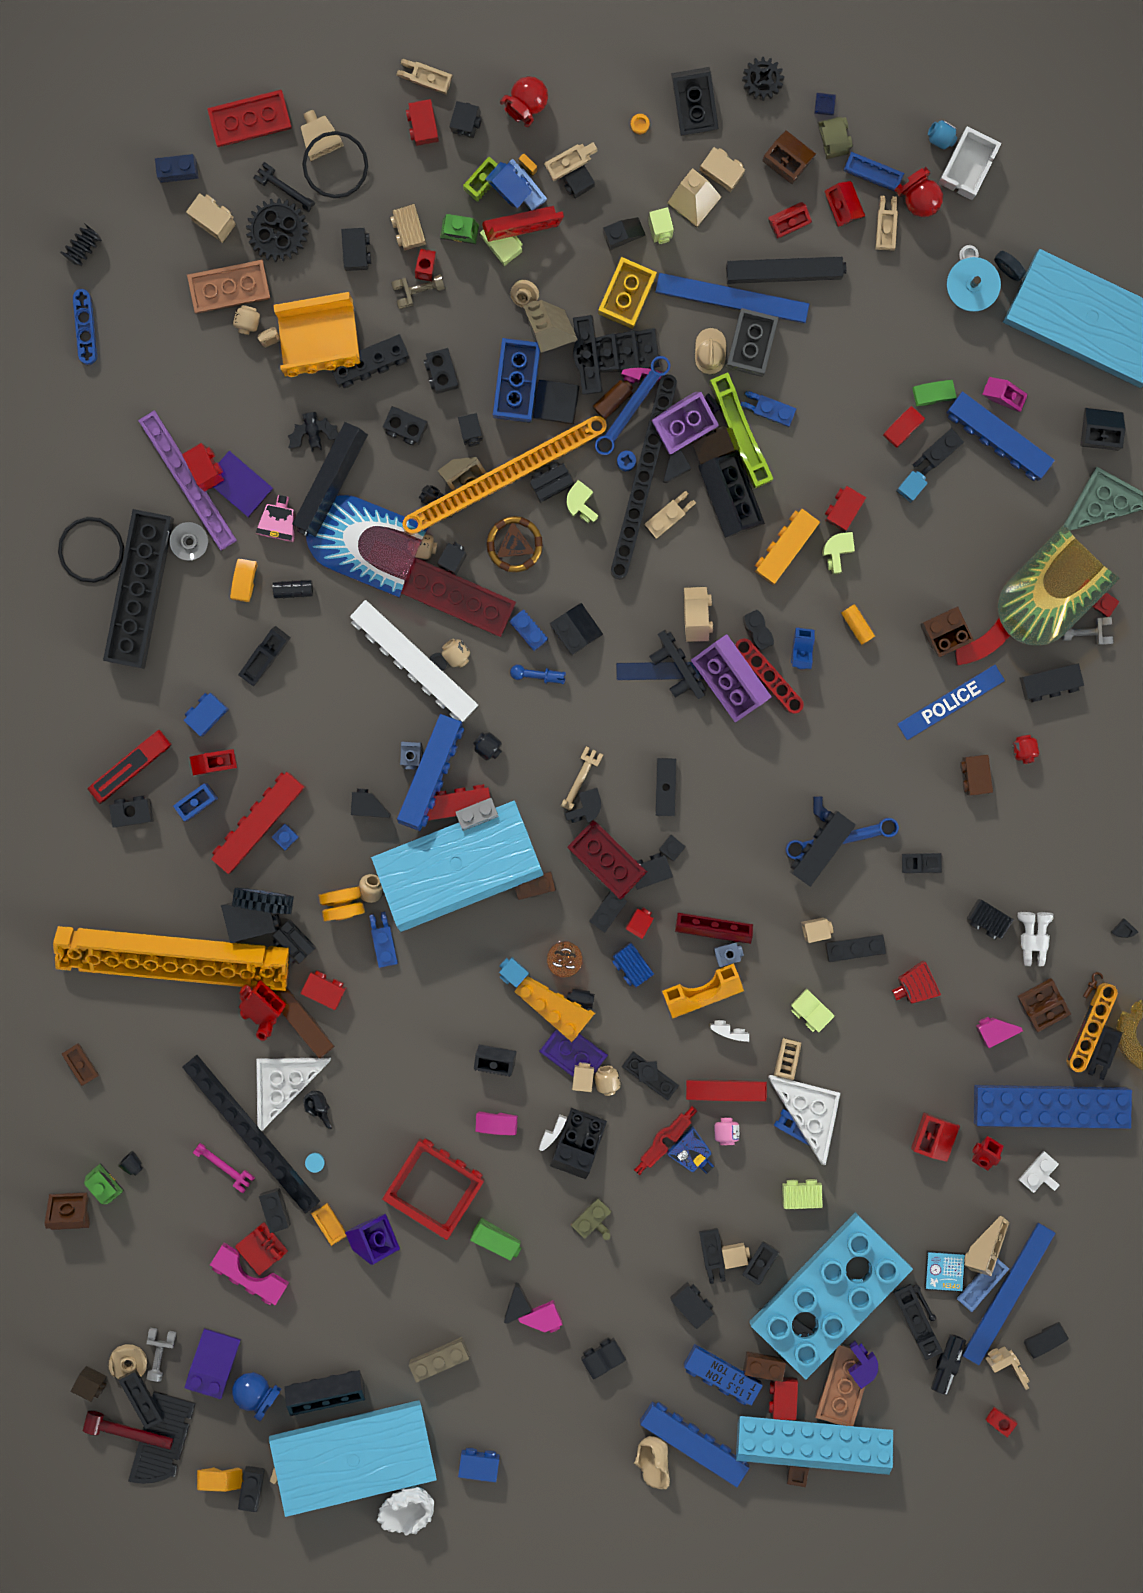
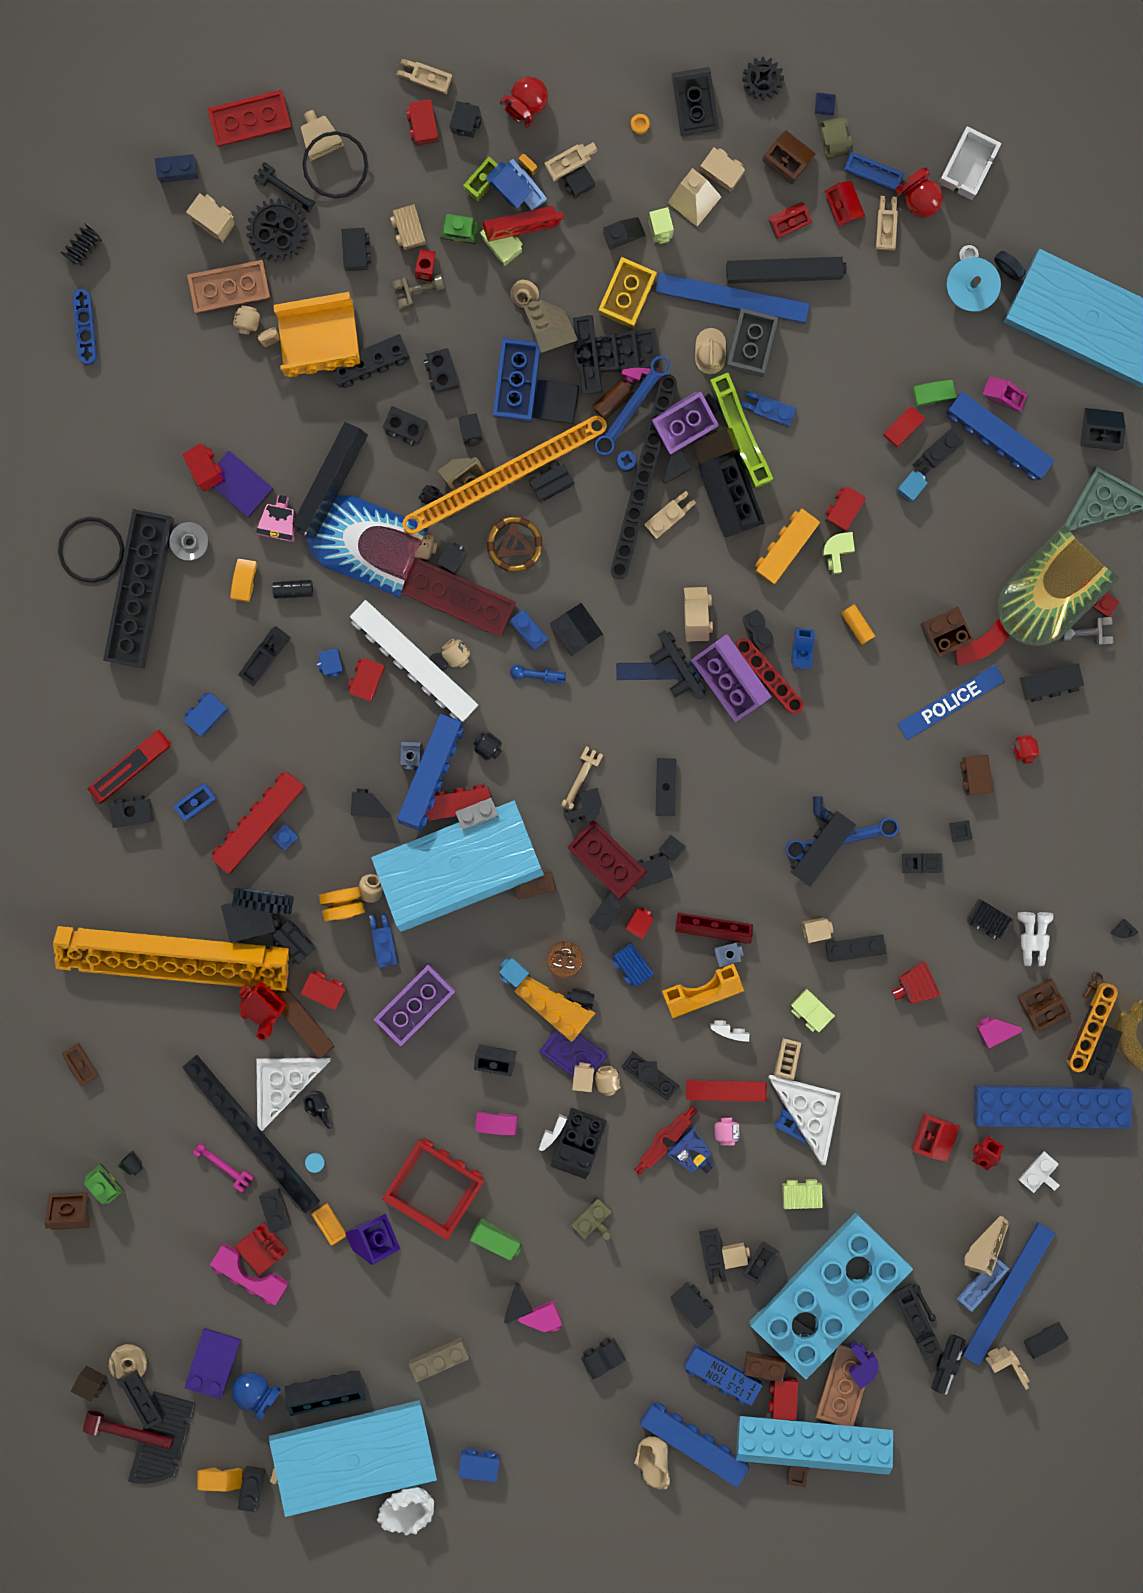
(155, 1374): light grey bar -> none
(197, 497): medium lavender tile -> none
(213, 762): red slope -> none
(312, 428): black animal -> none
(330, 663): none -> blue brick
(366, 679): none -> red brick
(414, 1005): none -> medium lavender brick
(577, 498): yellowish green brick -> none
(942, 134): dark azure head -> none
(944, 1271): medium azure tile -> none
(960, 831): none -> black plate
(1001, 1421): red leg -> none

